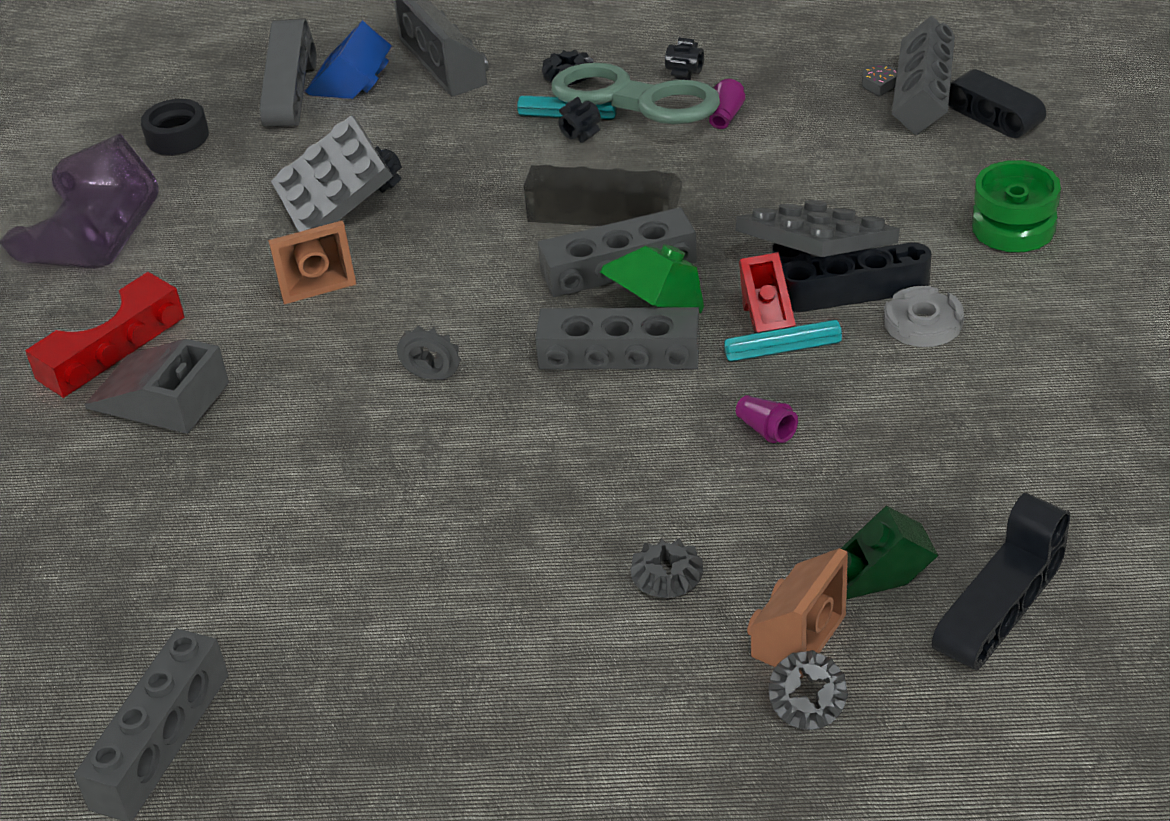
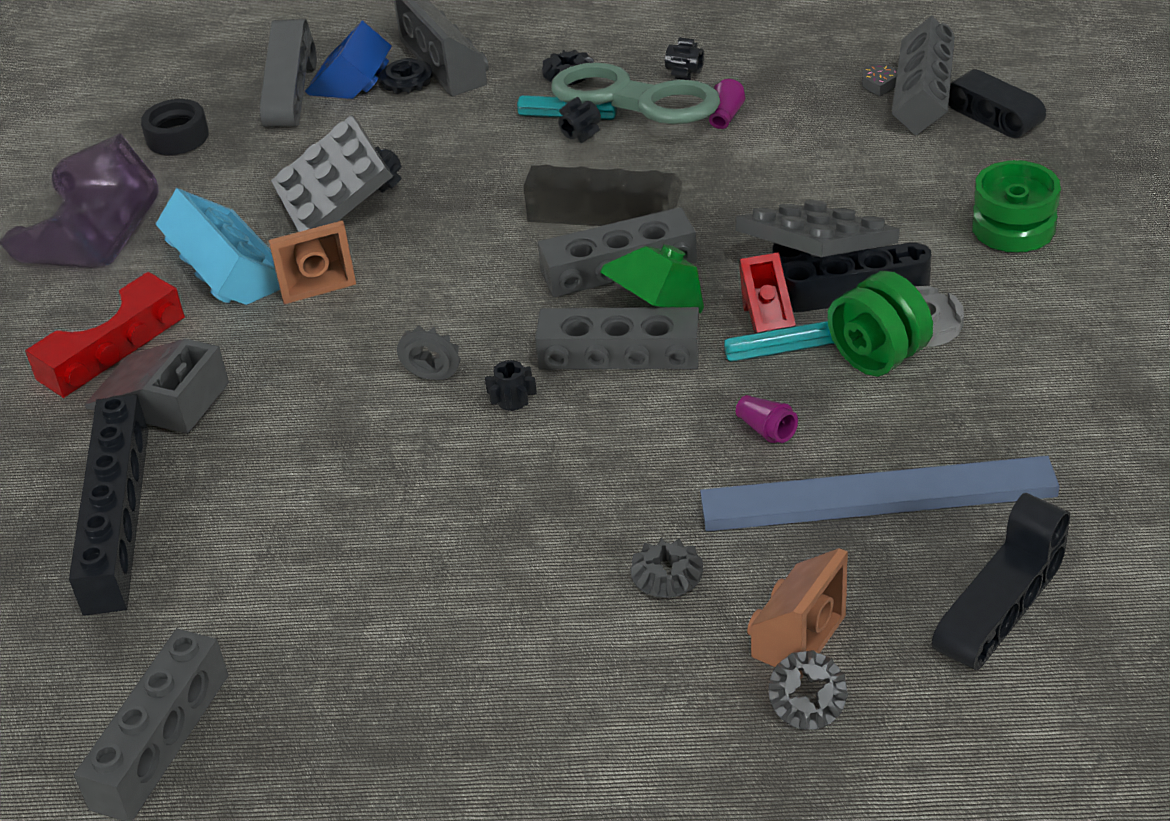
(109, 506): none -> black brick
(219, 248): none -> medium azure slope
(406, 75): none -> black gear
(510, 385): none -> black gear
(877, 493): none -> sand blue tile
(880, 323): none -> green wheel
(886, 553): dark green slope -> none

